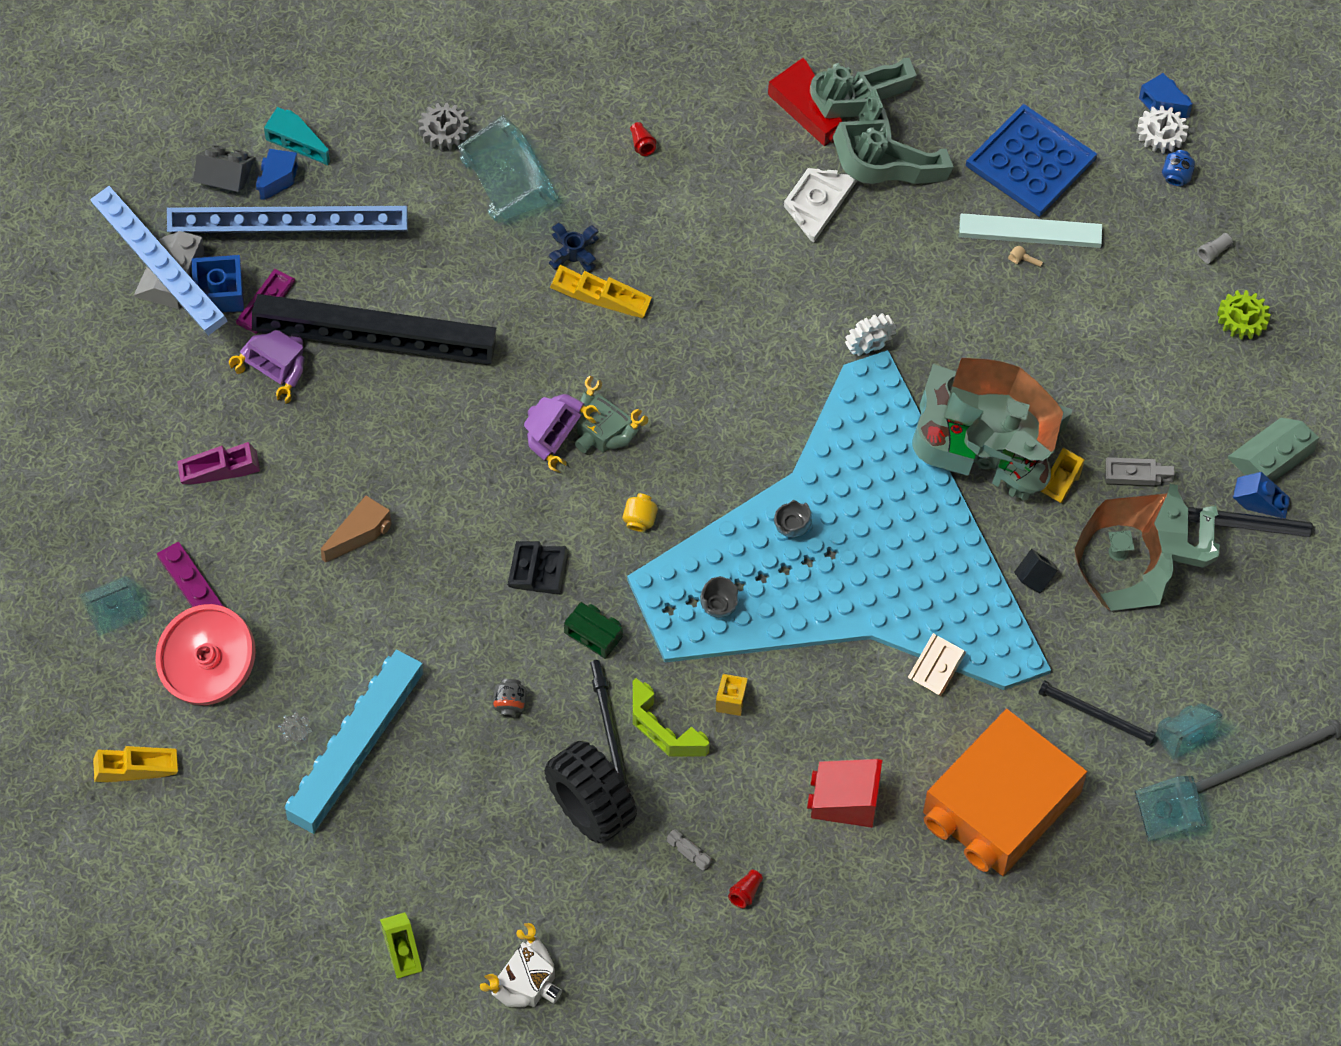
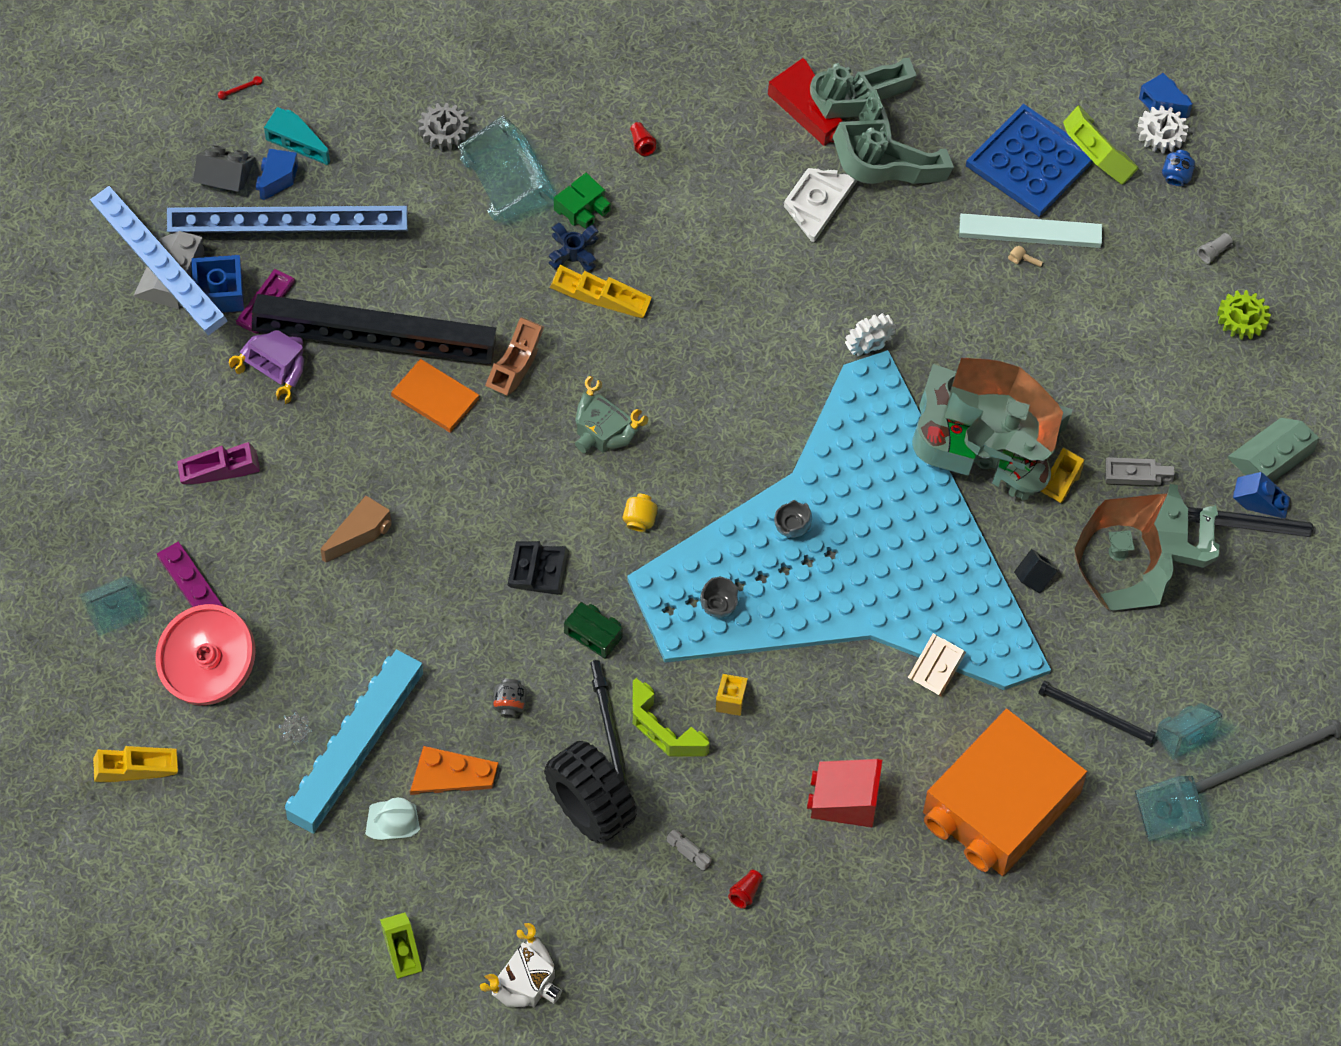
(257, 80): none -> red hinge
(392, 819): none -> light aqua piece
(435, 395): none -> orange tile
(449, 771): none -> orange wing
(517, 359): none -> nougat arch
(551, 423): medium lavender torso -> none
(581, 200): none -> green hips
(1112, 161): none -> lime slope

